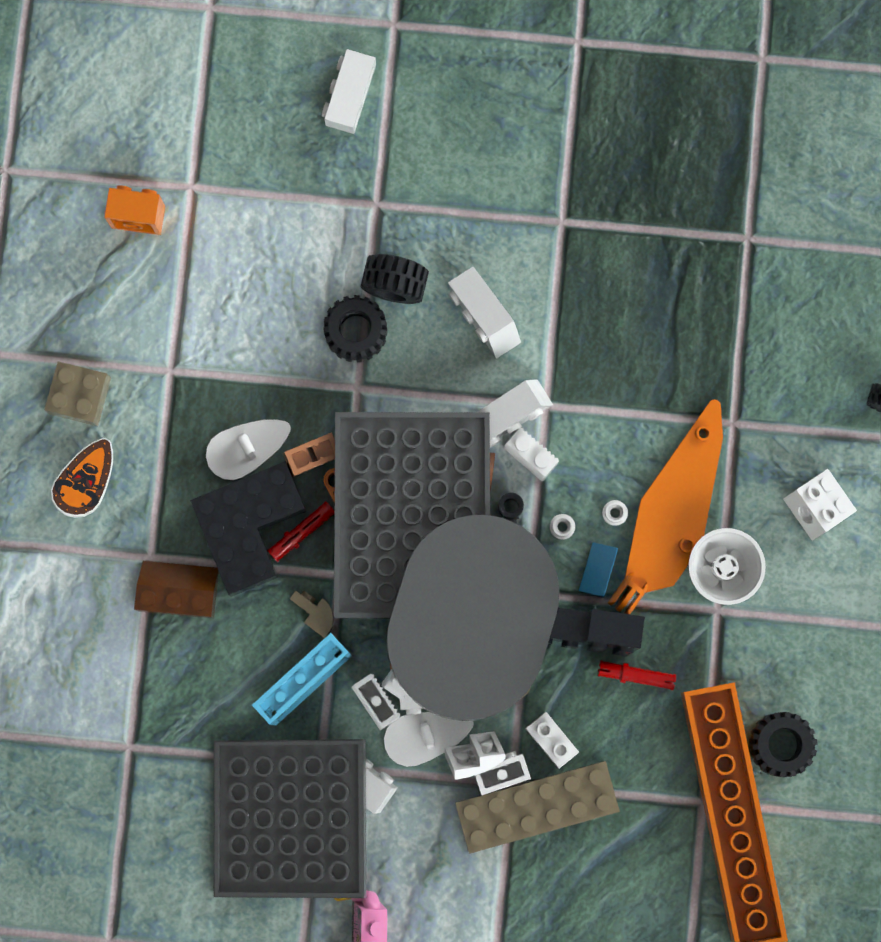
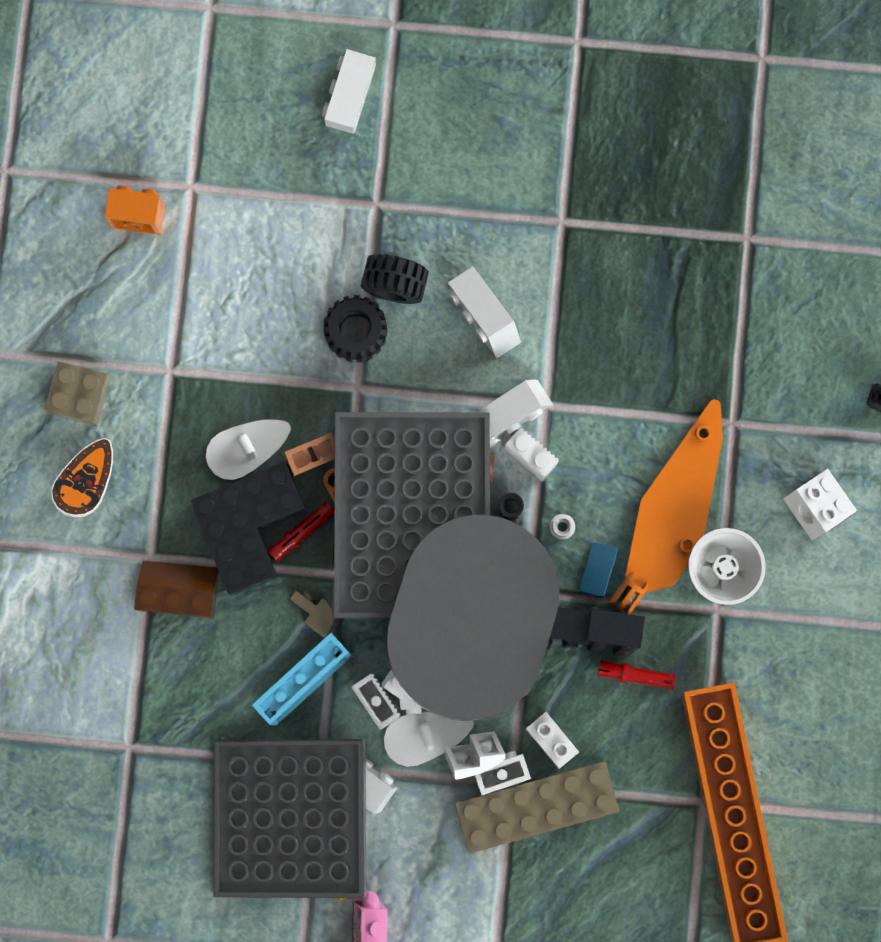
(615, 504): white plate -> none
(805, 744): black tyre -> none

